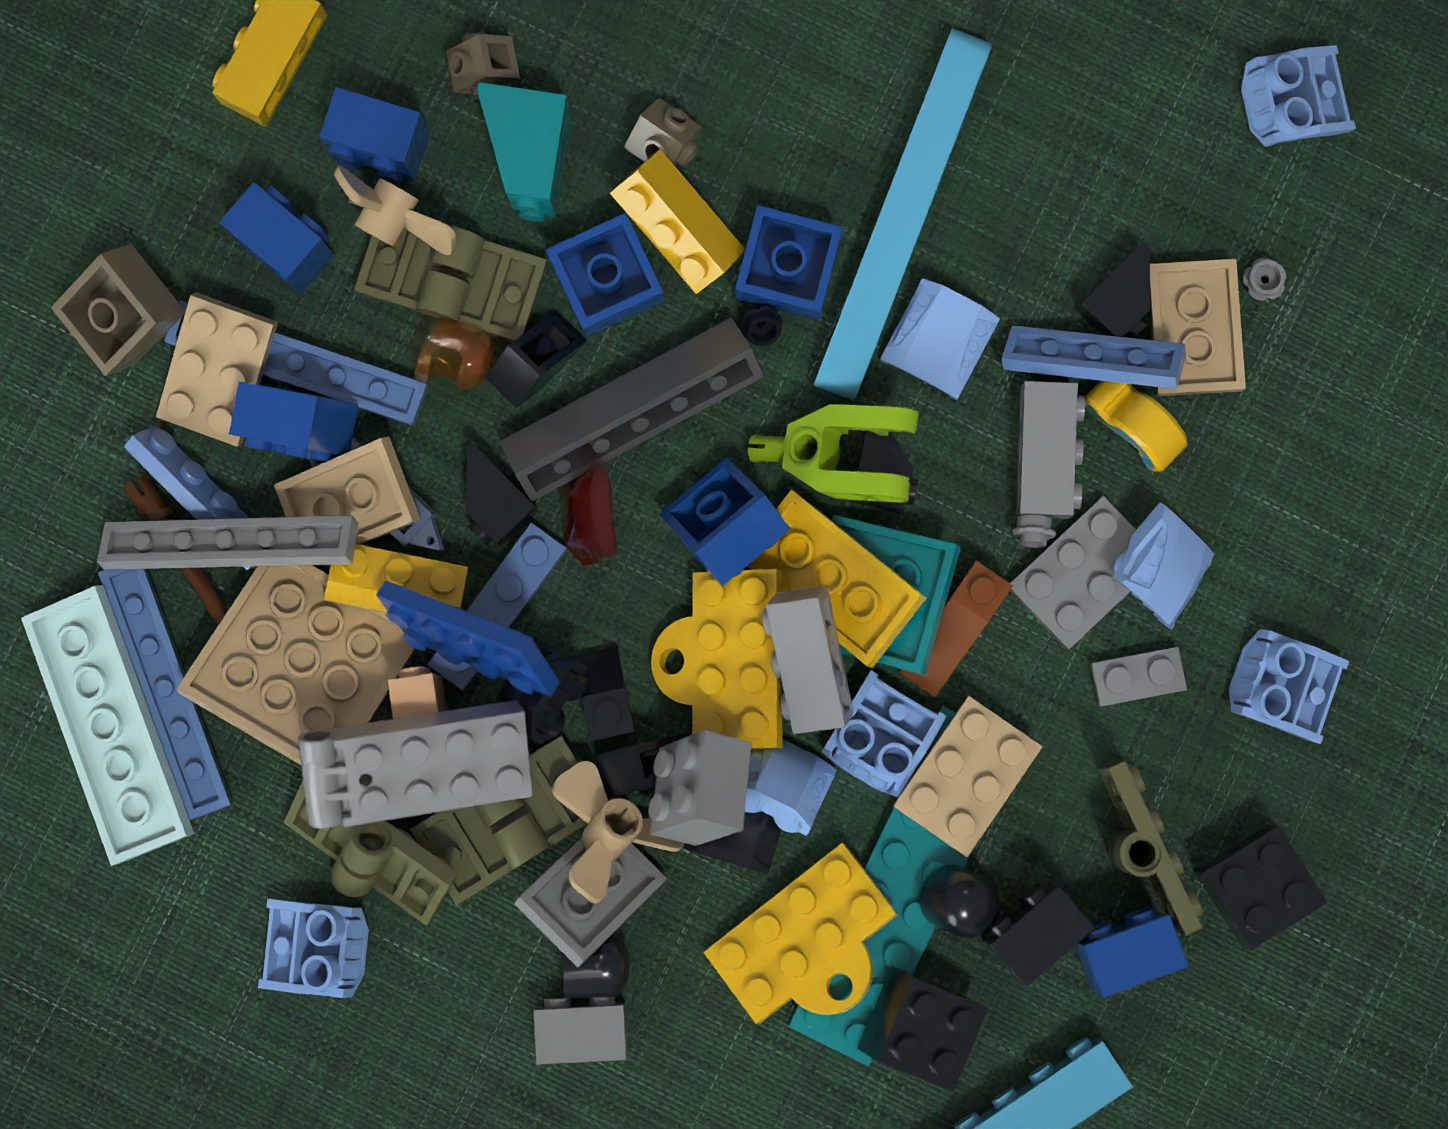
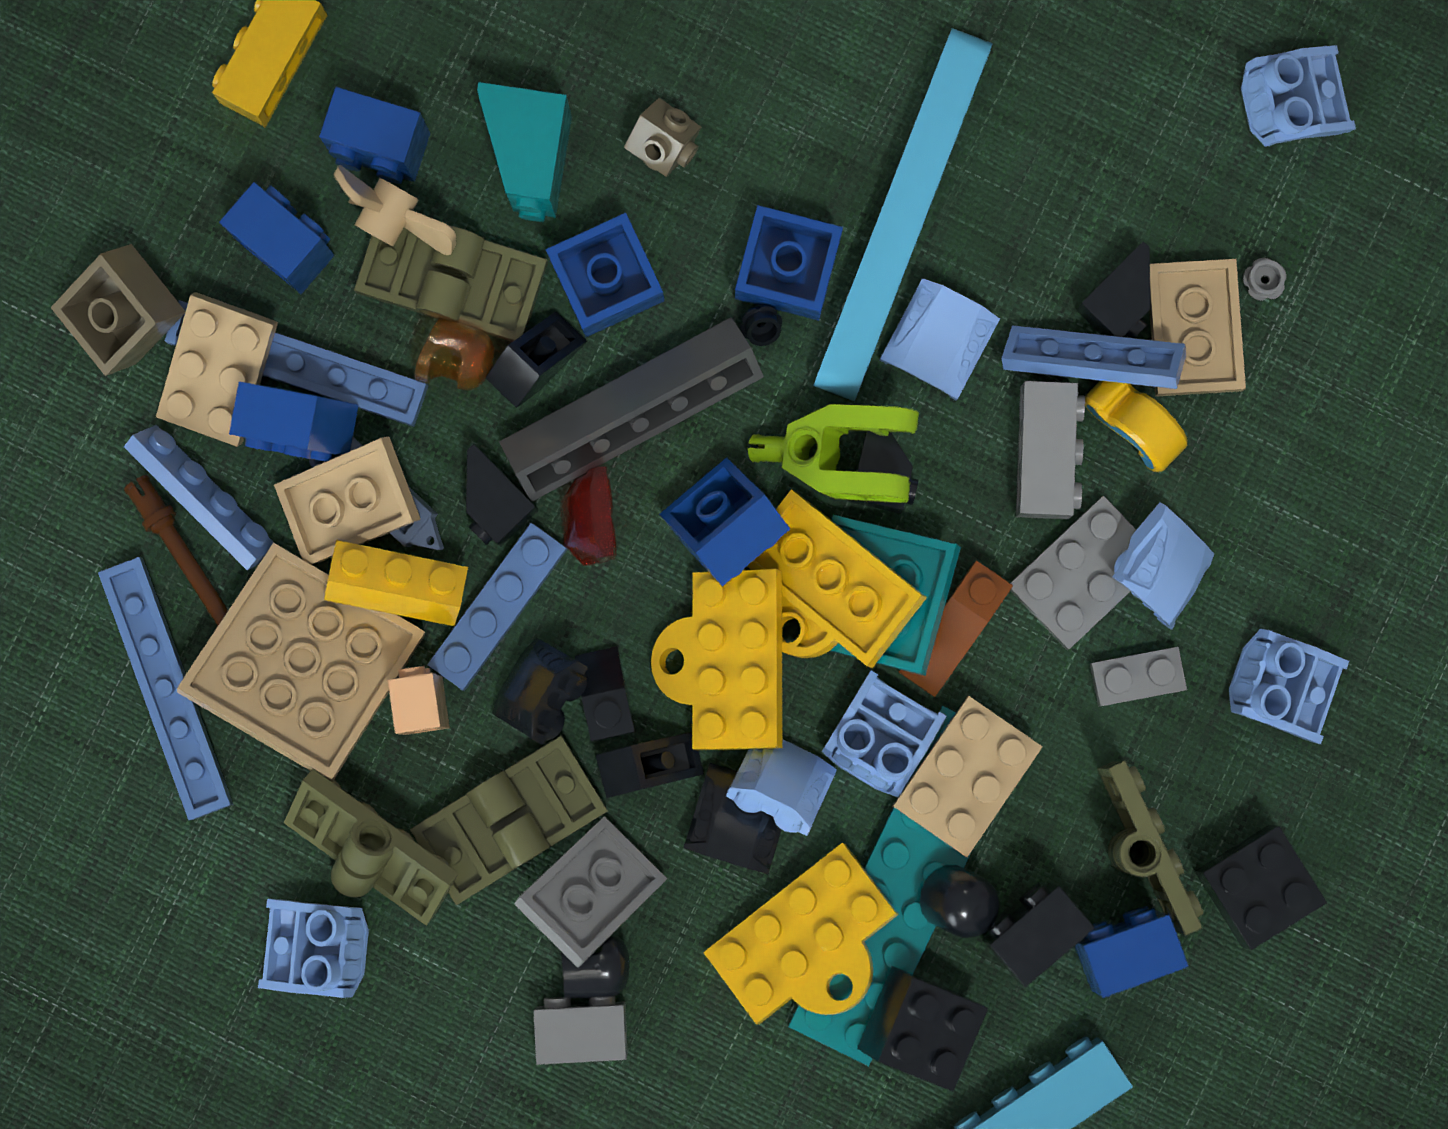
(107, 725): light aqua plate -> none
(228, 542): light grey plate -> none
(415, 765): light grey hinge -> none
(468, 639): blue plate -> none
(482, 60): dark tan brick -> none
(584, 794): tan piece -> none
(678, 221): yellow brick -> none
(700, 788): light grey brick -> none
(808, 660): light grey brick -> none
(1034, 530): light grey plate -> none

